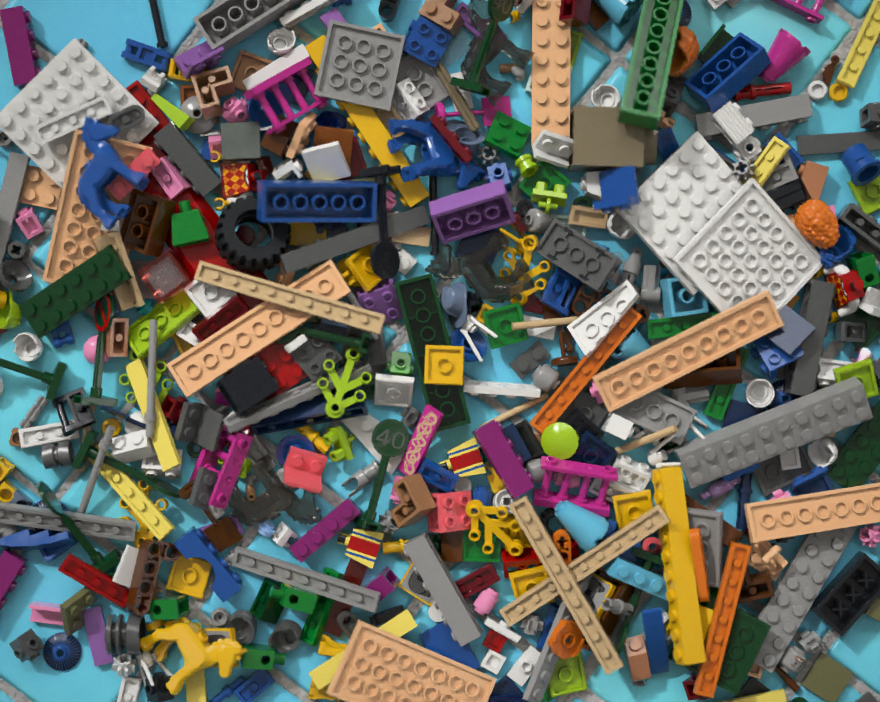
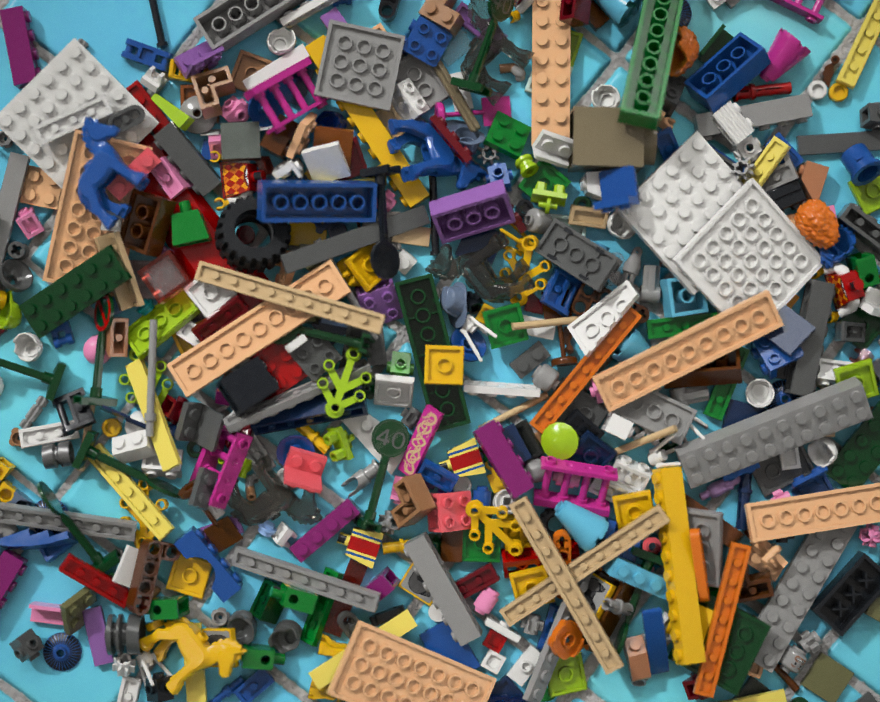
(104, 445): light grey bar -> none

